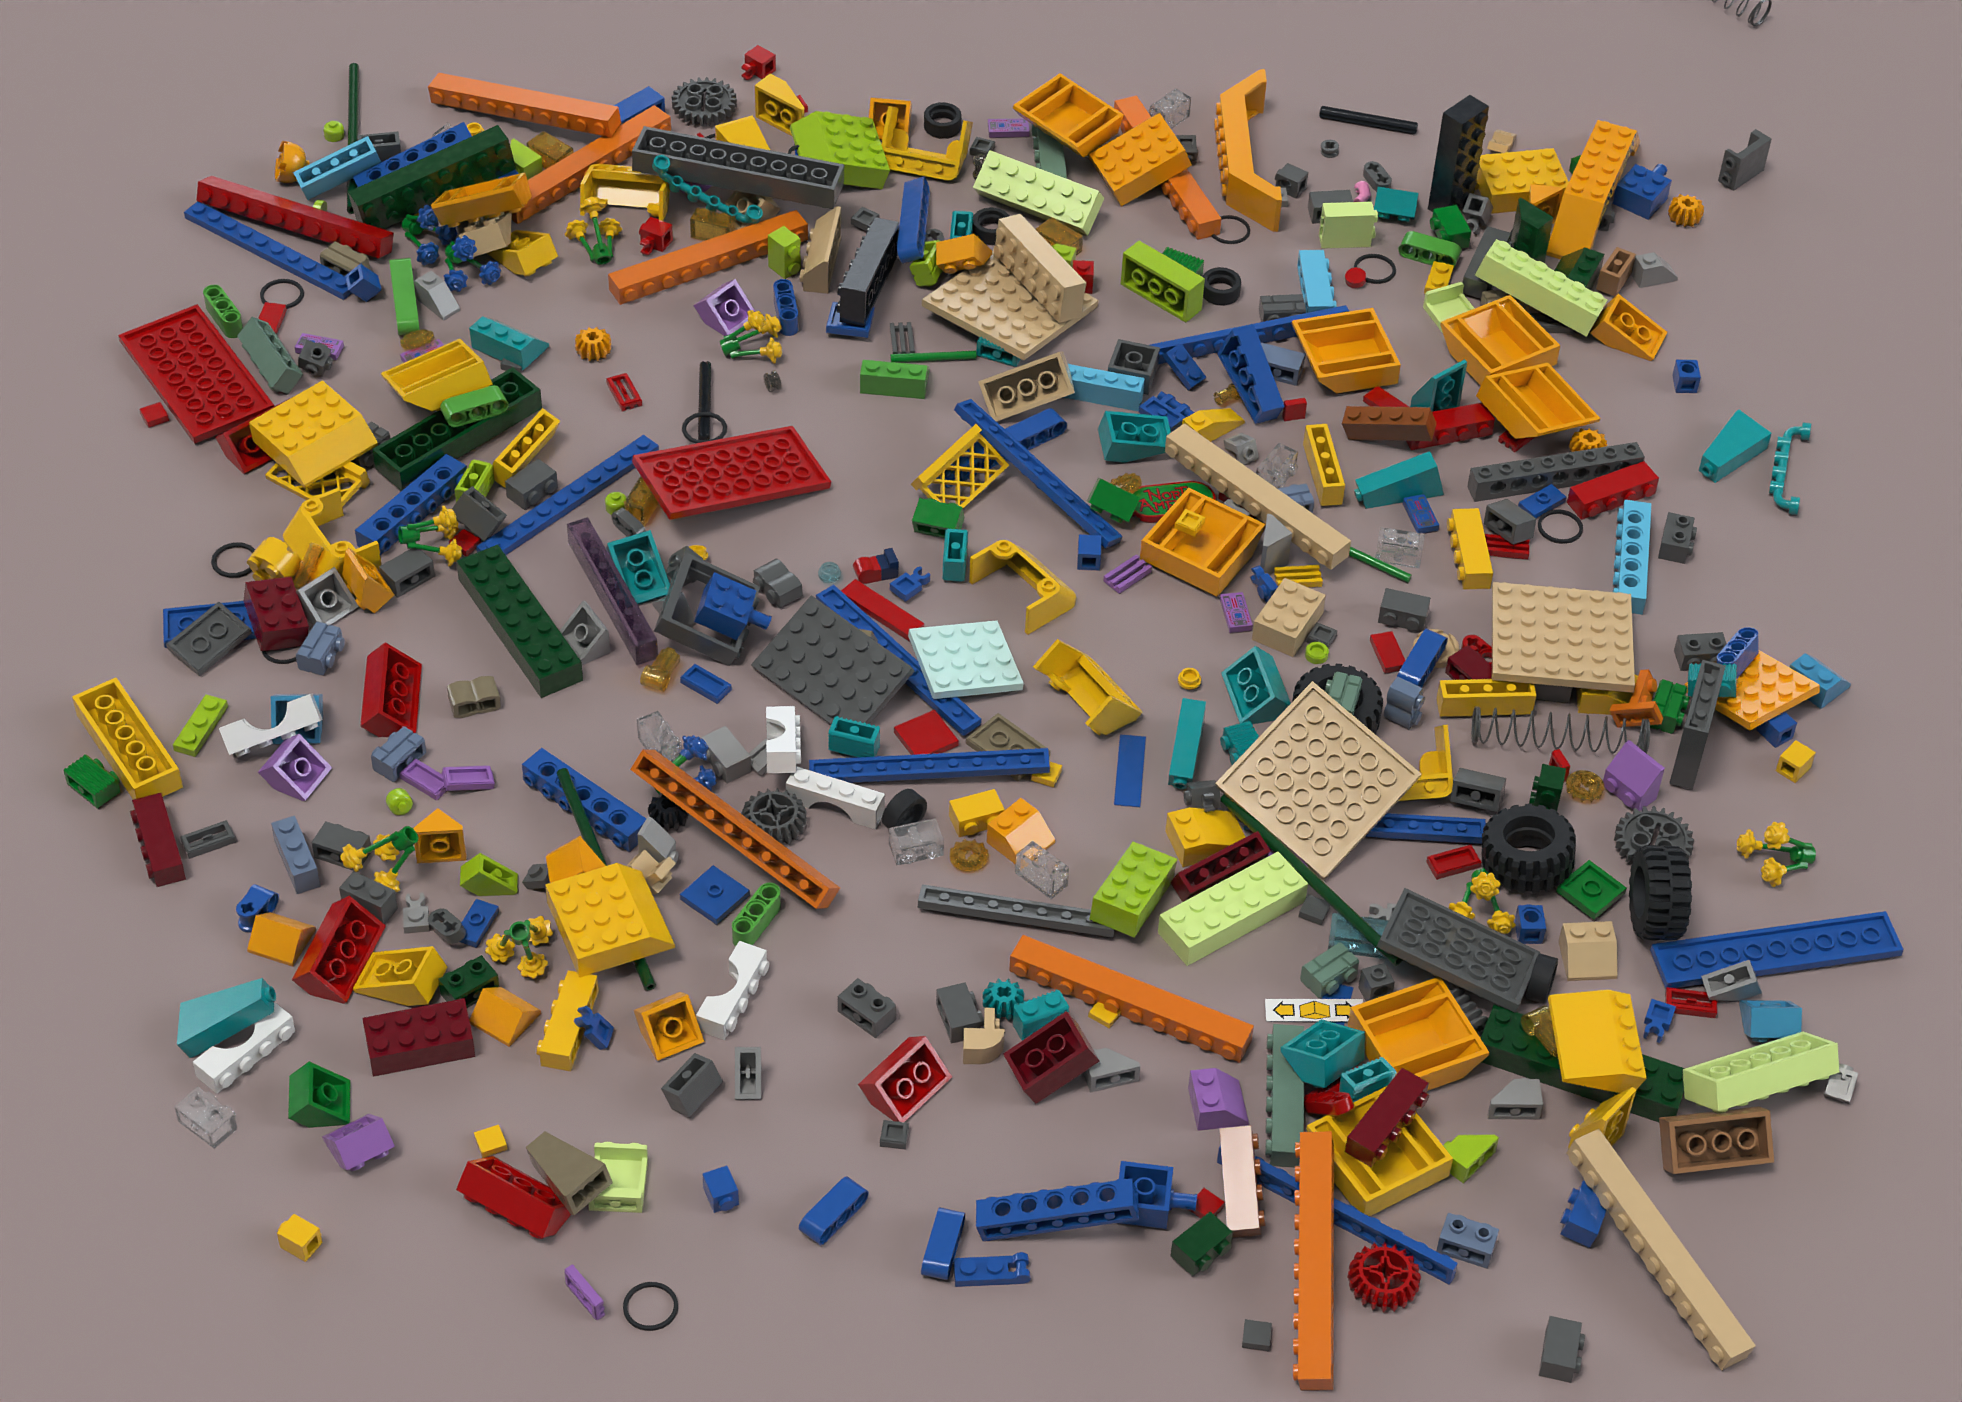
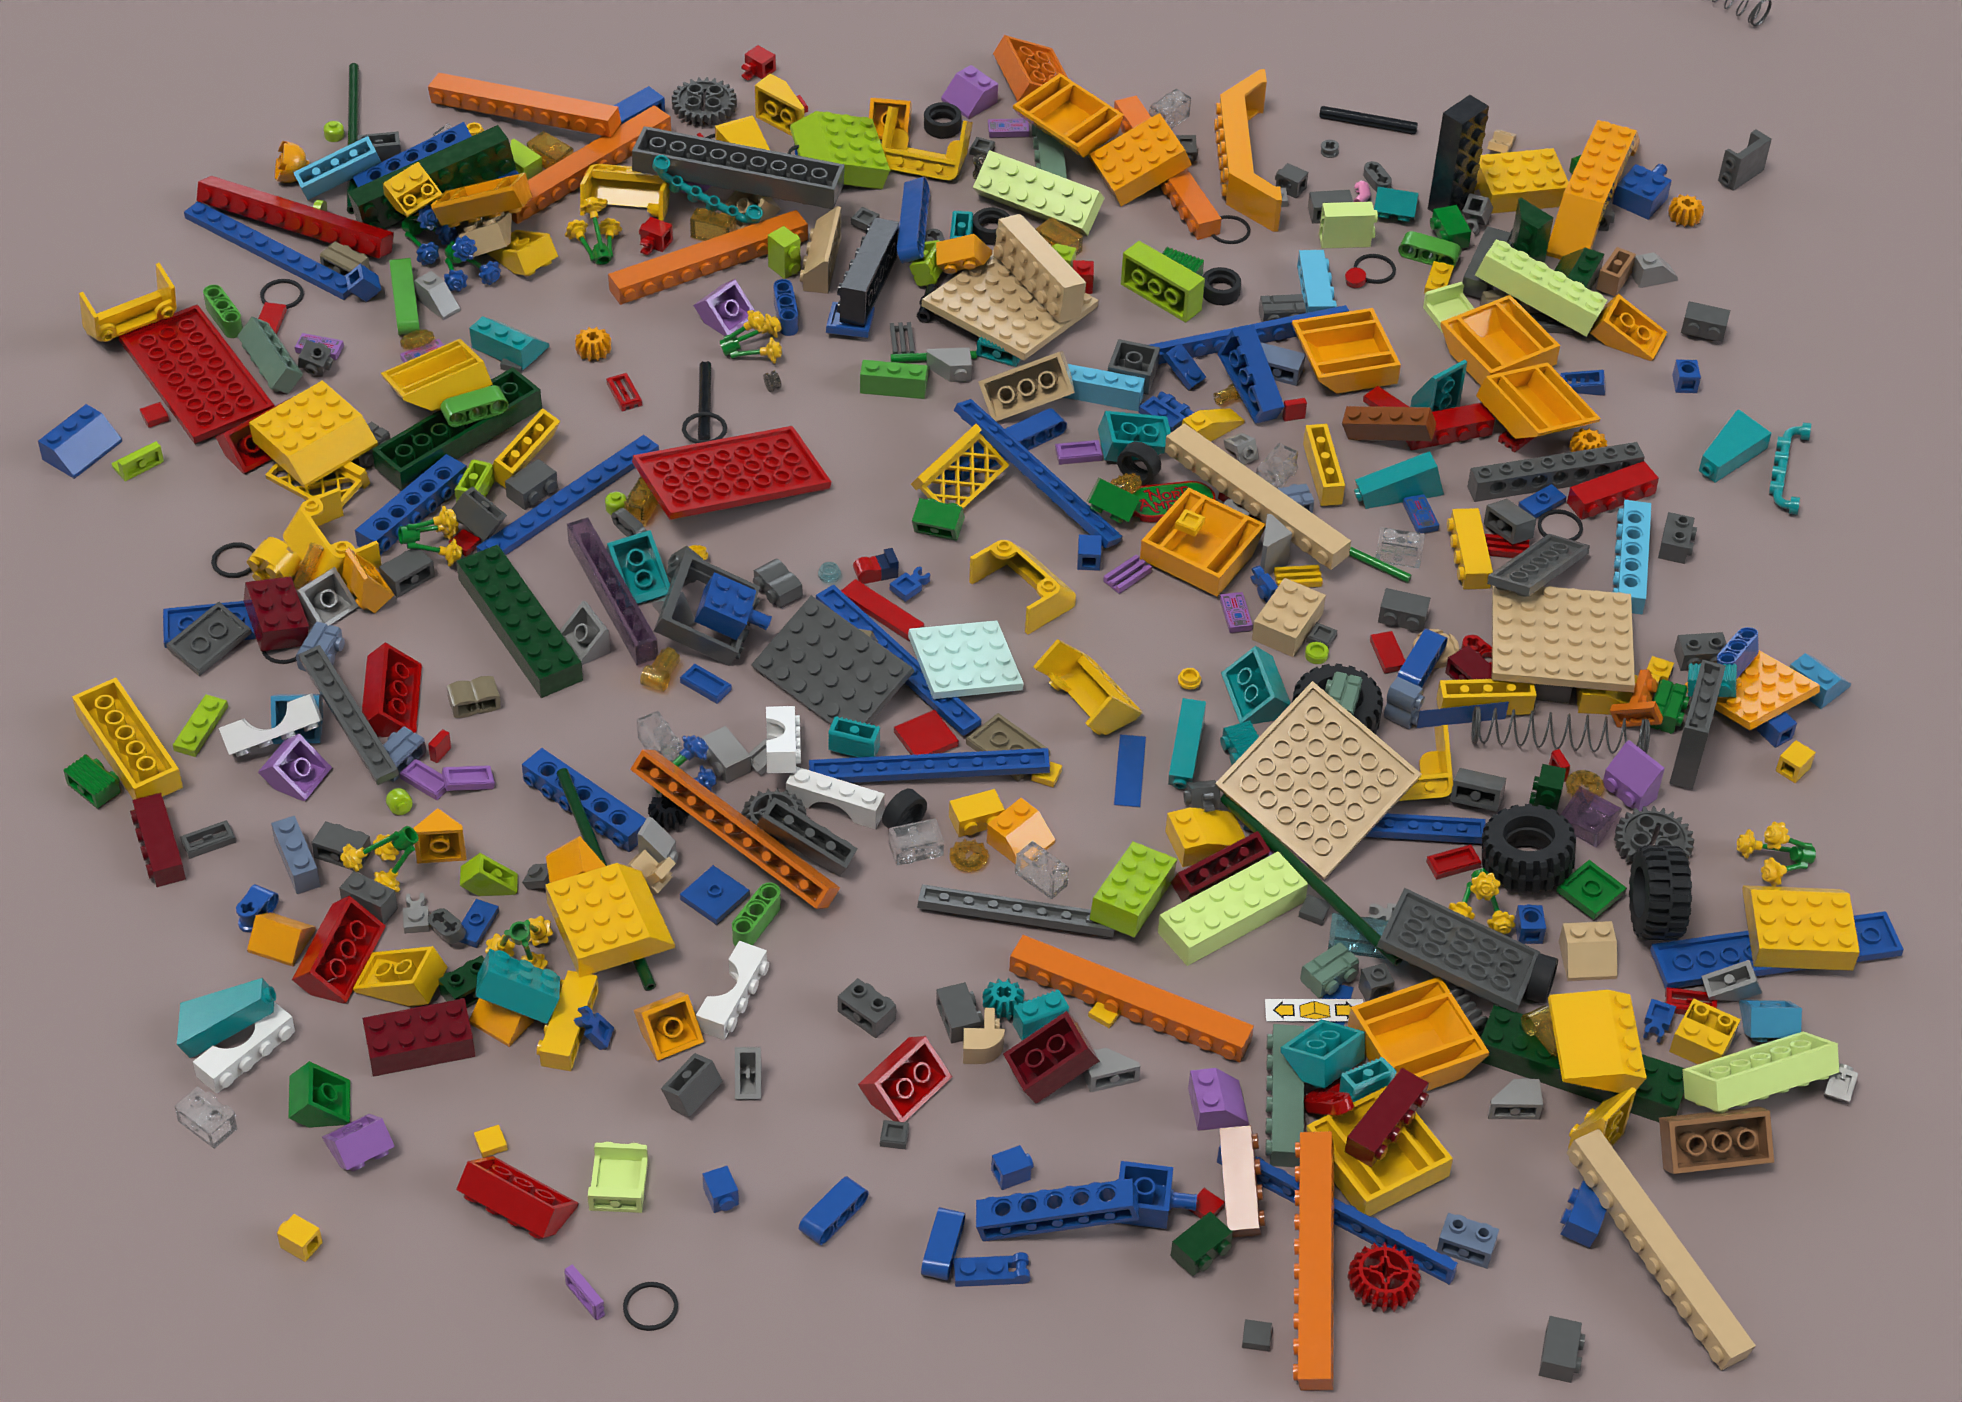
(79, 441): none -> slope
(132, 314): none -> yellow windscreen
(139, 461): none -> lime panel
(348, 715): none -> dark grey plate
(411, 190): none -> yellow slope
(439, 746): none -> red tile
(518, 985): none -> teal brick
(568, 1171): dark tan slope -> none
(807, 836): none -> dark grey brick
(923, 313): none -> black pin
(950, 363): none -> light grey slope
(955, 555): teal brick -> none
(971, 92): none -> medium lavender slope
(1011, 1167): none -> blue brick
(1026, 65): none -> orange slope
(1078, 452): none -> medium lavender tile
(1146, 455): none -> black tyre
(1460, 715): none -> blue sticker
(1470, 1153): lime slope -> none
(1538, 565): none -> dark grey plate
(1546, 198): light orange slope -> none
(1590, 383): none -> blue slope
(1590, 816): none -> clear purple slope
(1660, 669): none -> yellow plate
(1704, 1033): none -> yellow slope
(1705, 321): none -> dark grey brick
(1801, 927): none -> yellow slope

